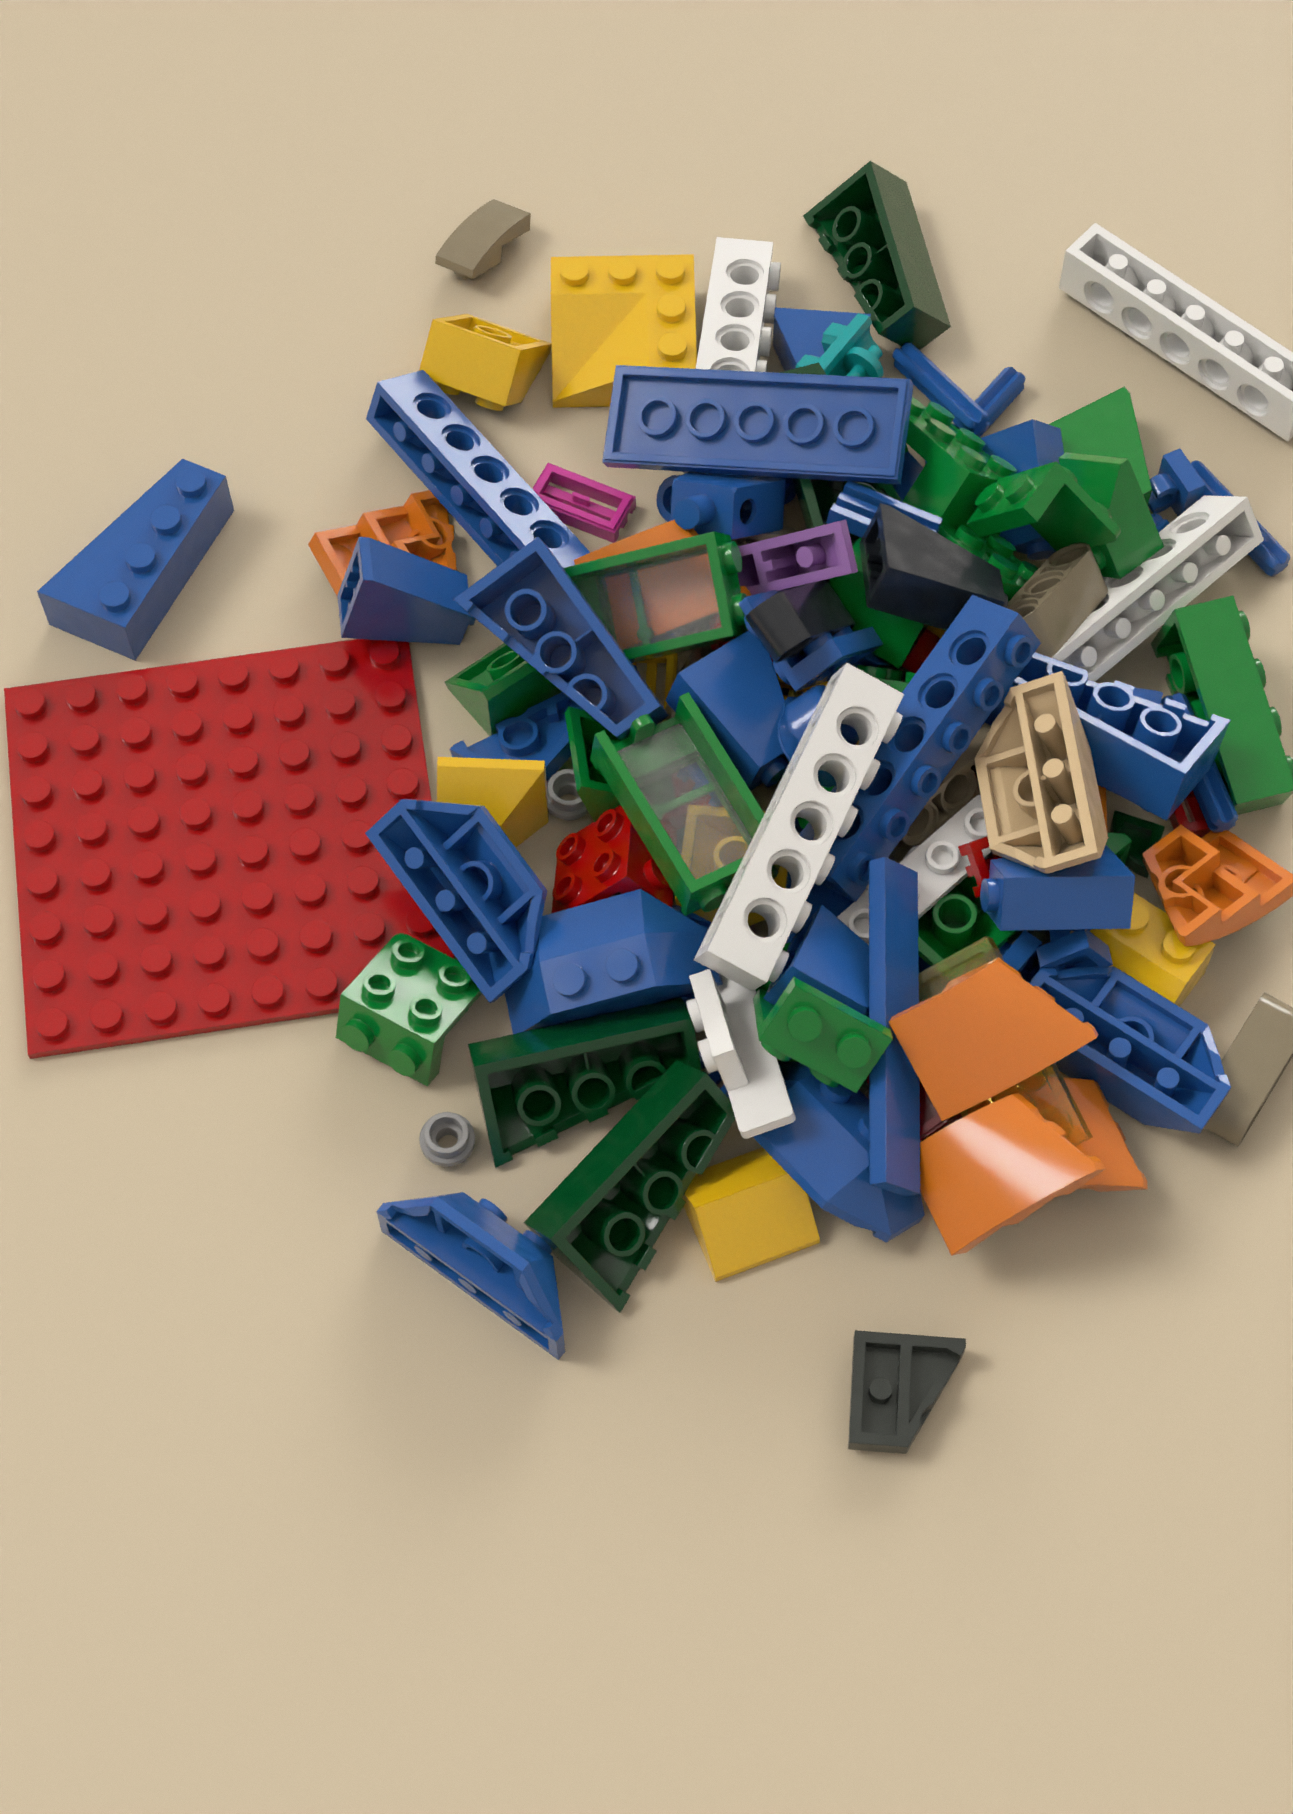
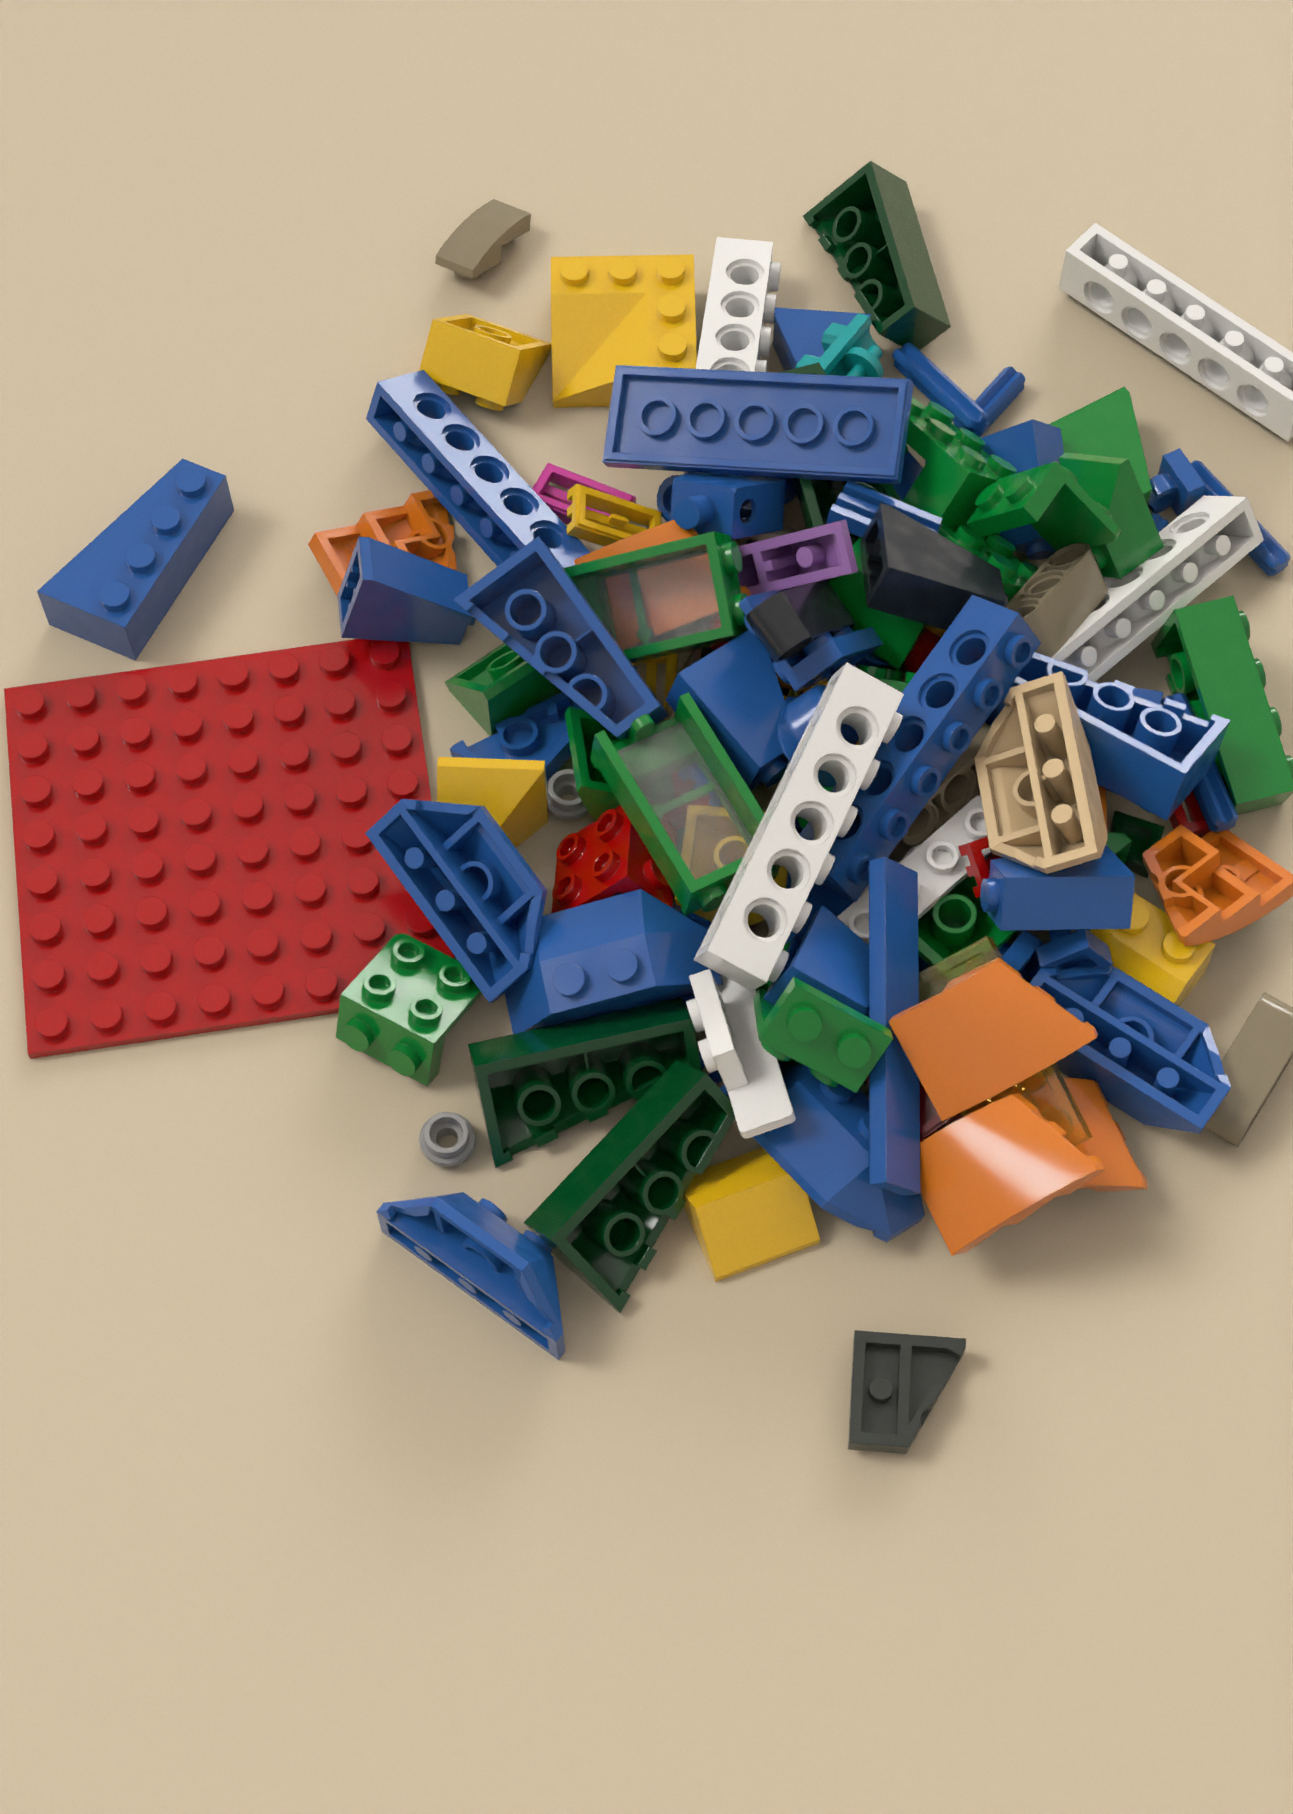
(603, 528): none -> yellow tile

